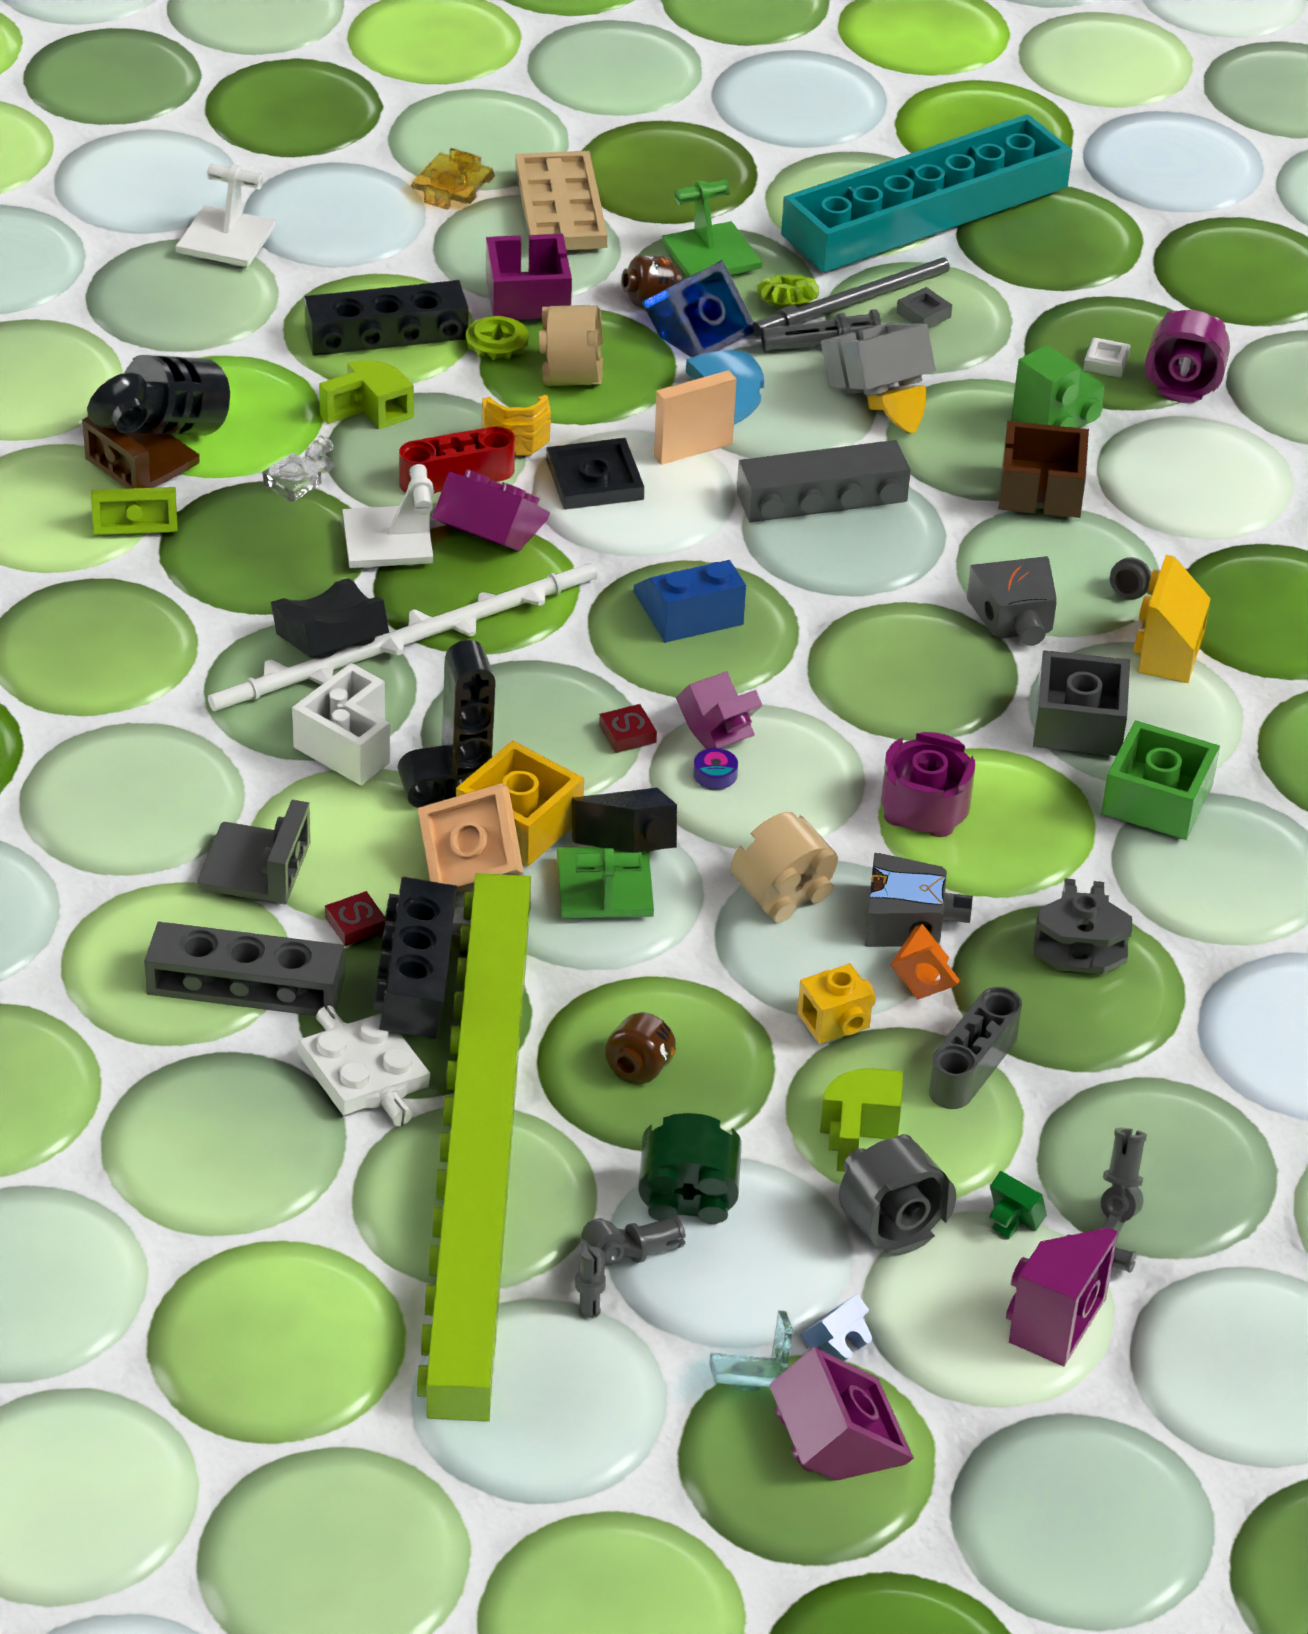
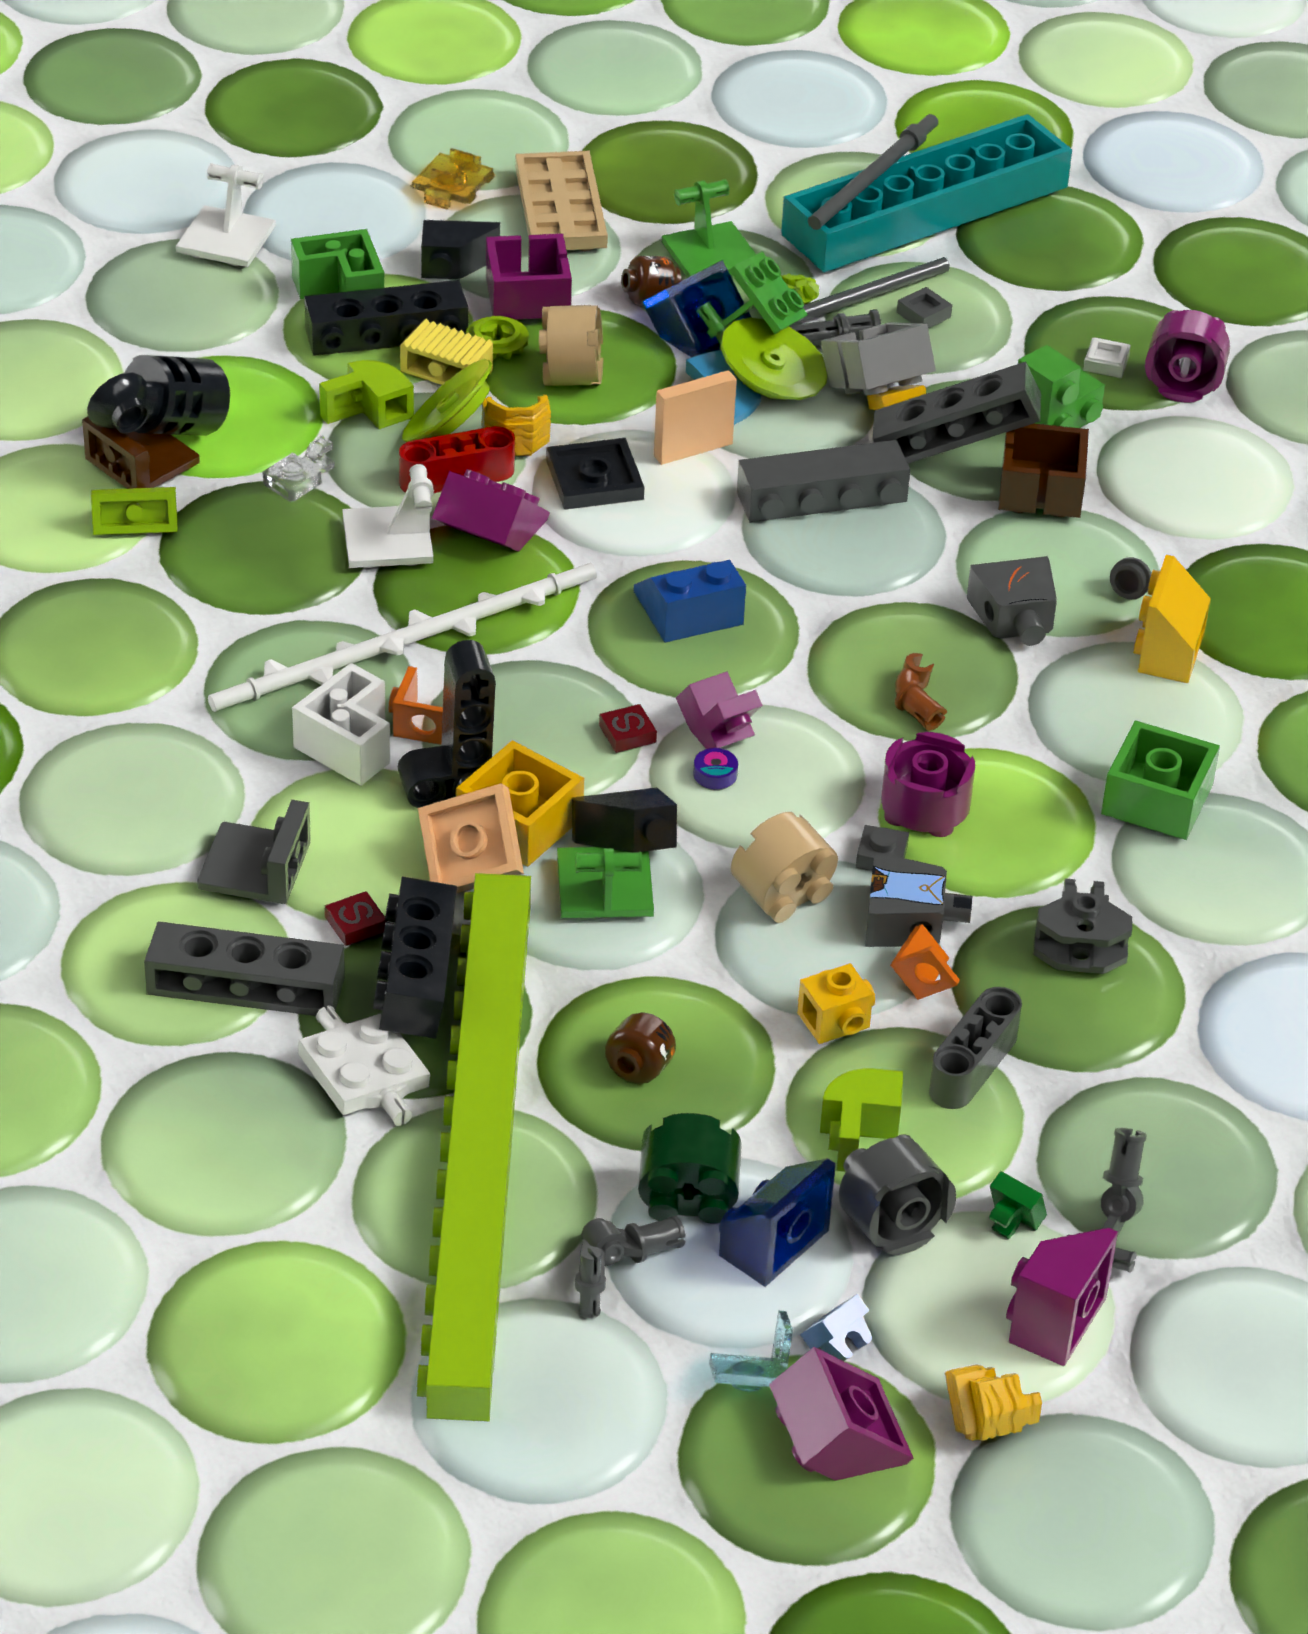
(330, 620): black brick -> none
(335, 263): none -> bright green brick
(404, 707): none -> orange bracket
(441, 352): none -> light yellow brick
(450, 403): none -> lime piece
(454, 247): none -> black slope
(767, 292): none -> bright green plate
(771, 363): none -> lime piece
(779, 1220): none -> clear blue slope
(882, 841): none -> dark grey plate
(909, 140): none -> dark grey bar
(913, 698): none -> dark orange piece
(961, 413): none -> dark grey brick
(989, 1404): none -> yellow hair
(1081, 703): dark grey brick -> none

